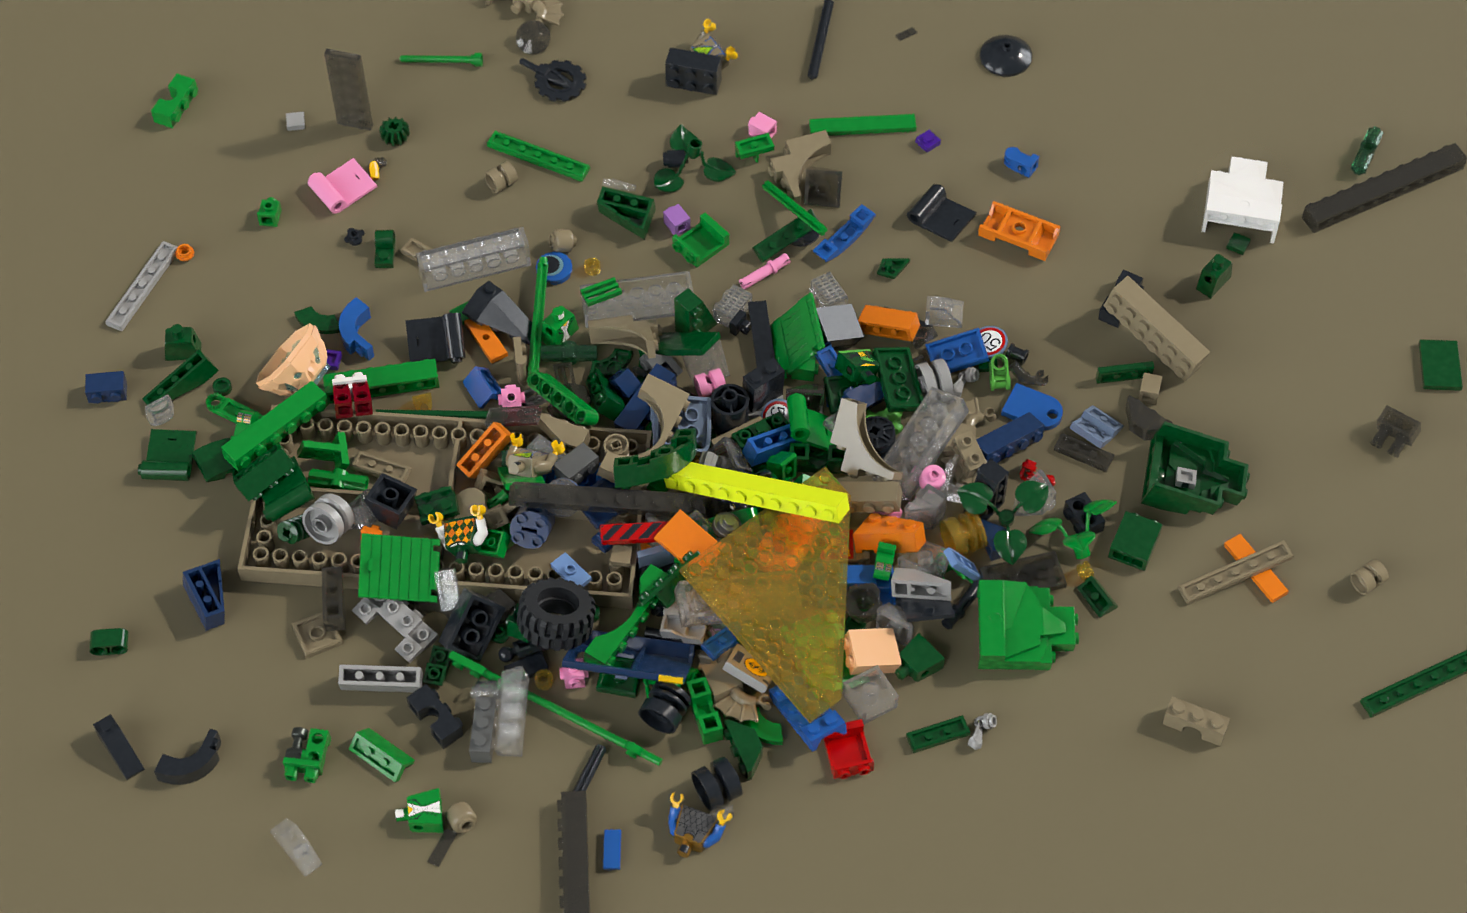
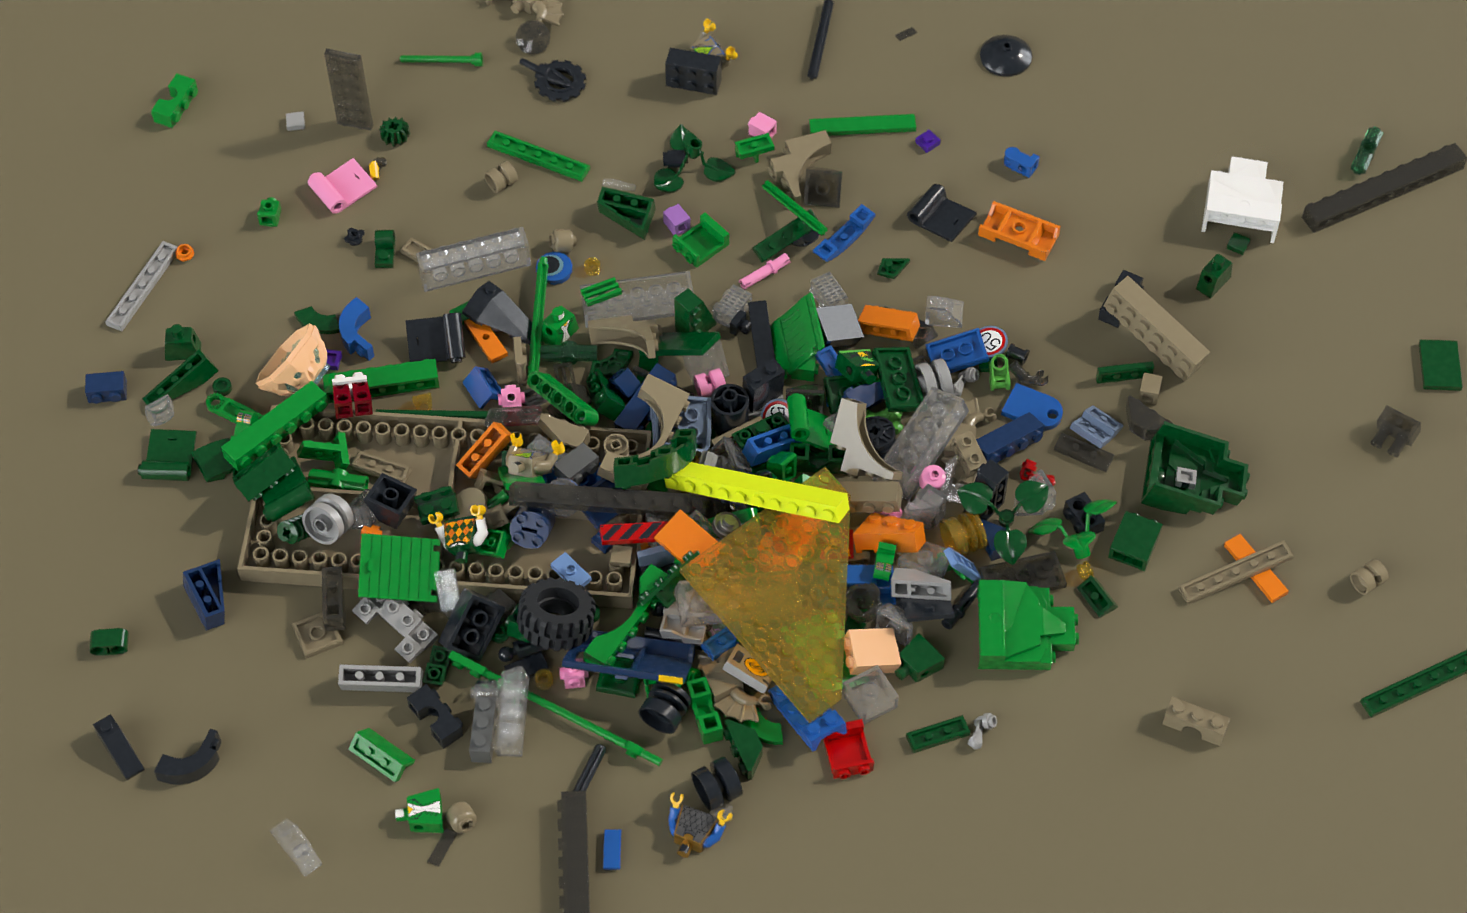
(306, 760): green hips -> none
(666, 362): dark grey slope -> none

